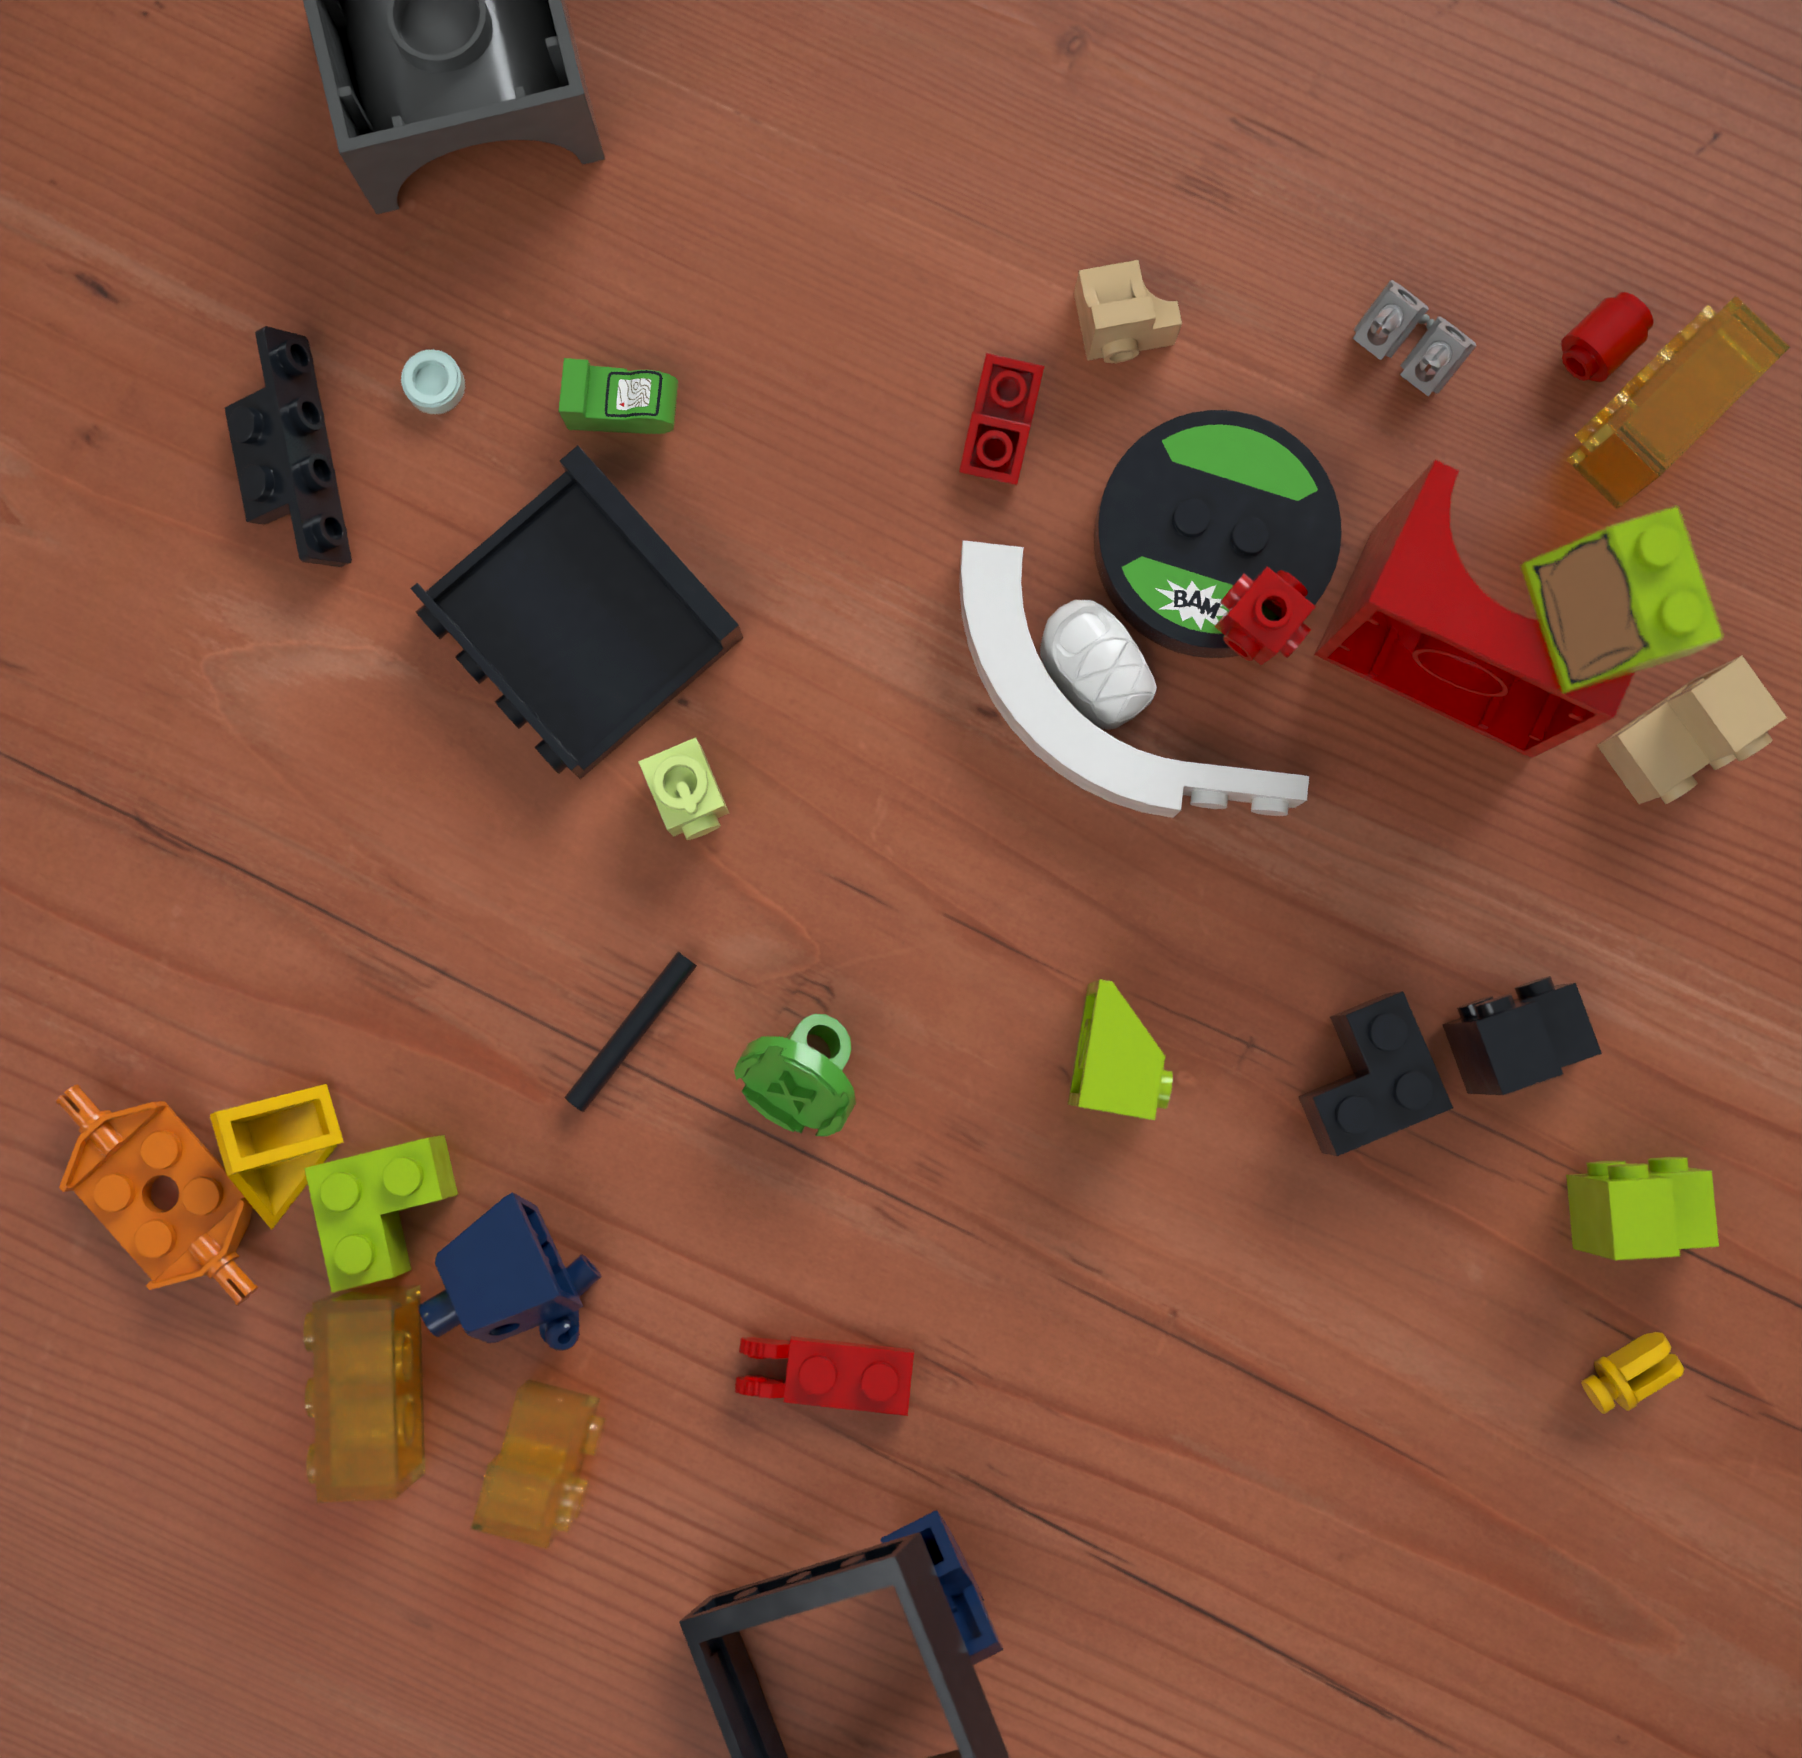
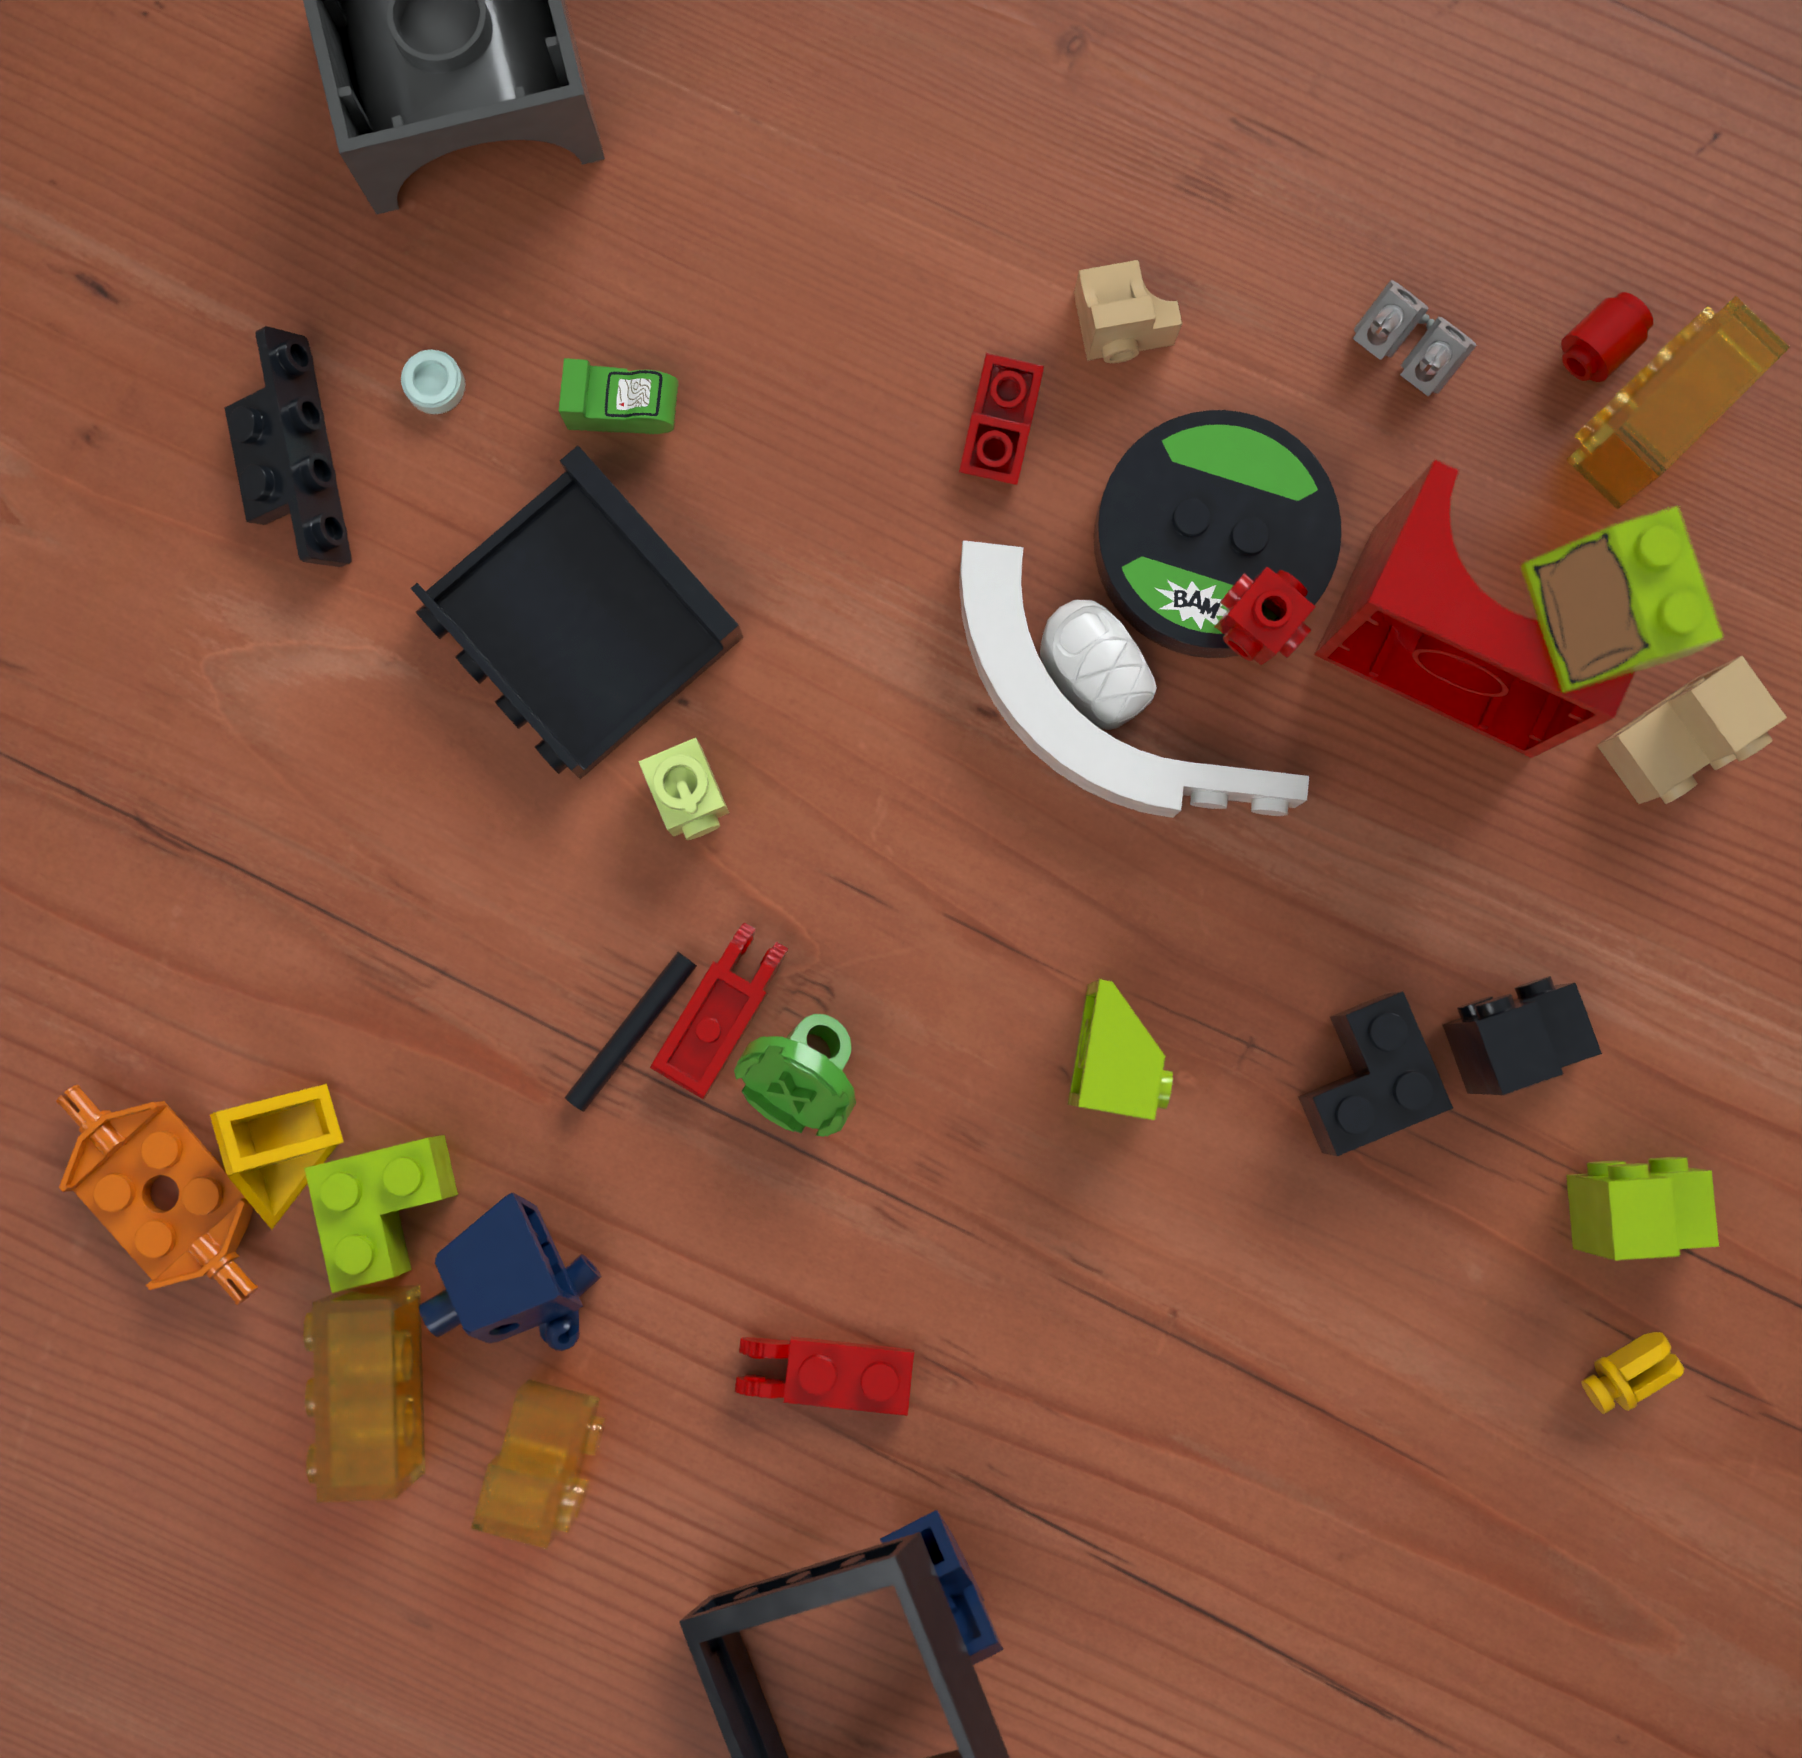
(716, 1017): none -> red hinge

